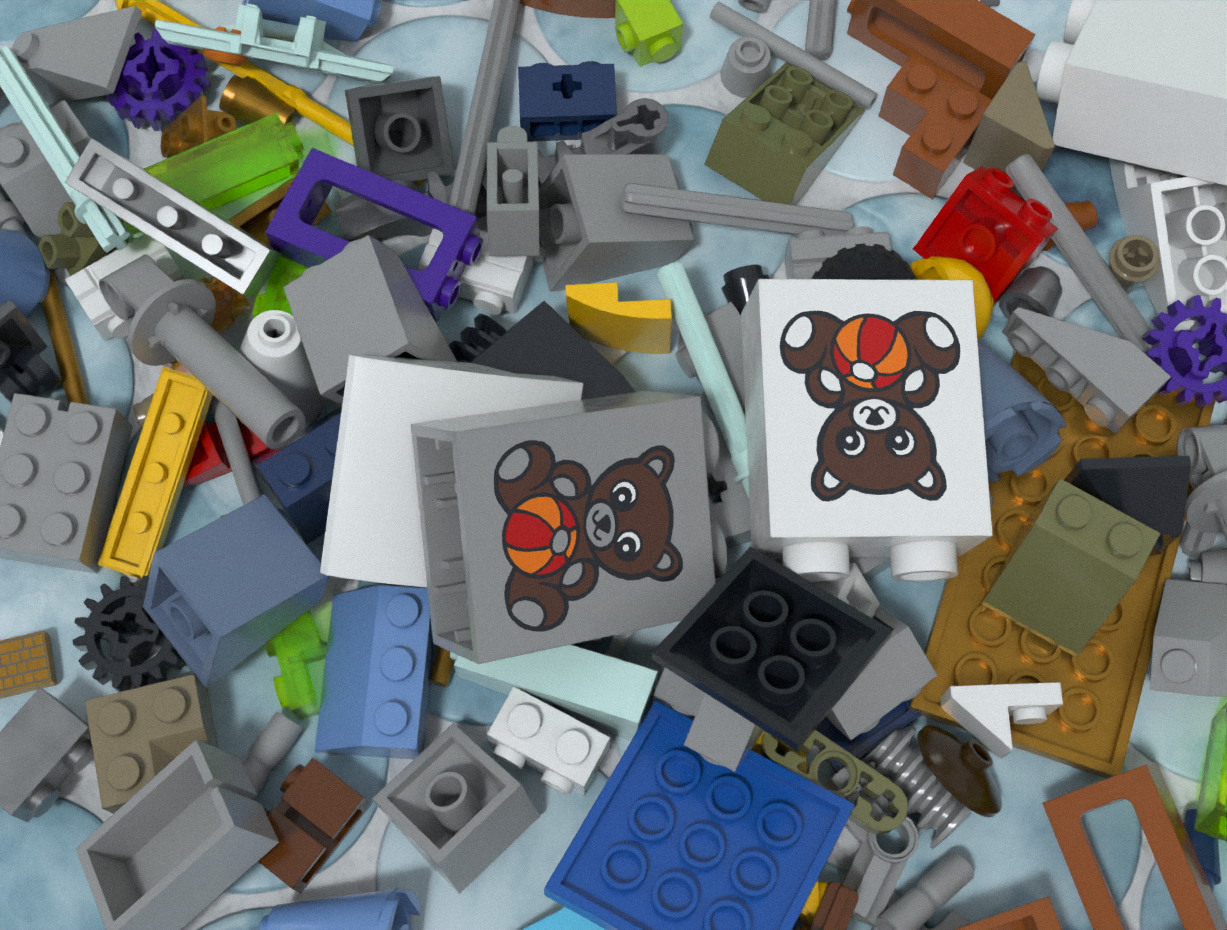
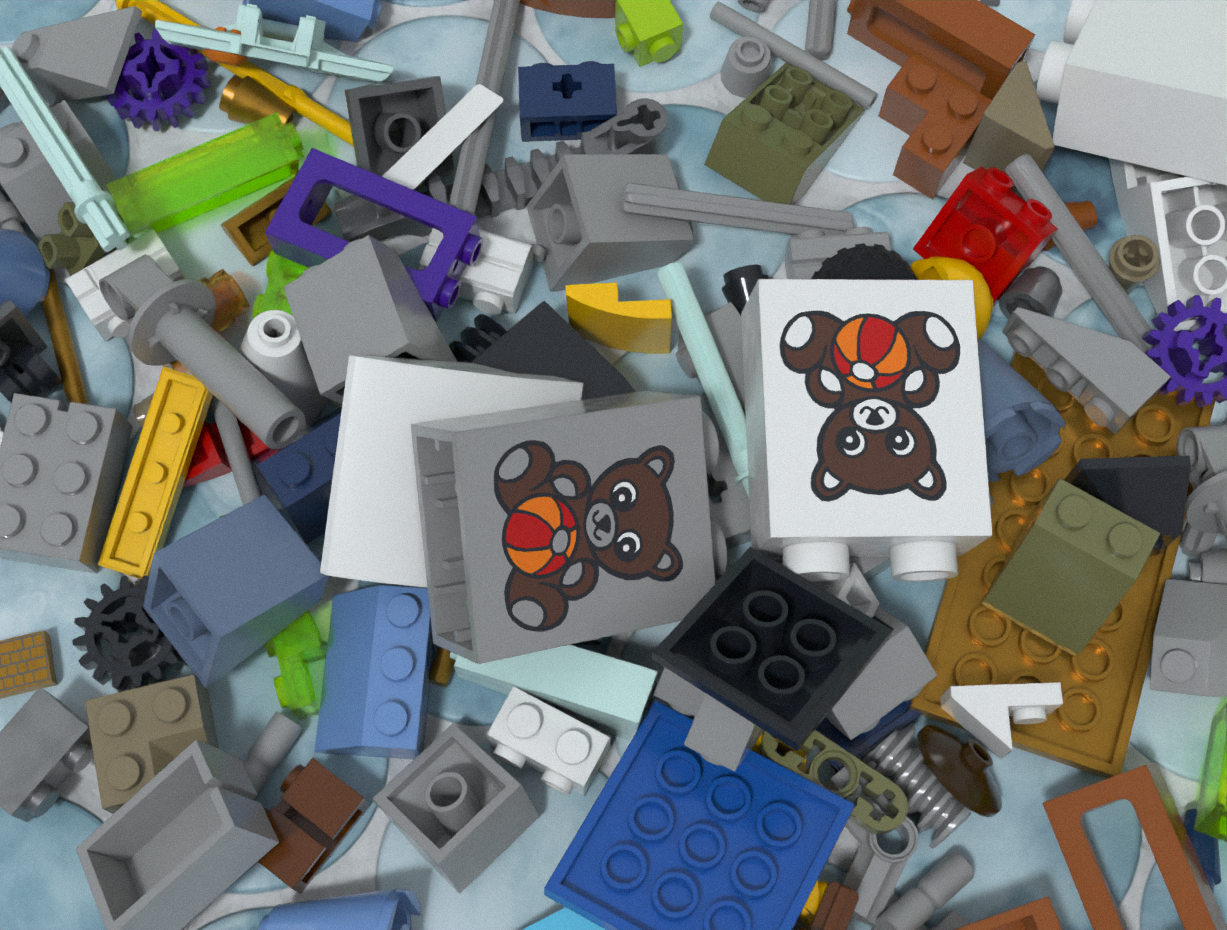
(173, 219): light grey slope -> none
(194, 128): pearl gold hinge -> none
(444, 137): none -> white sticker
(512, 194): light grey brick -> none

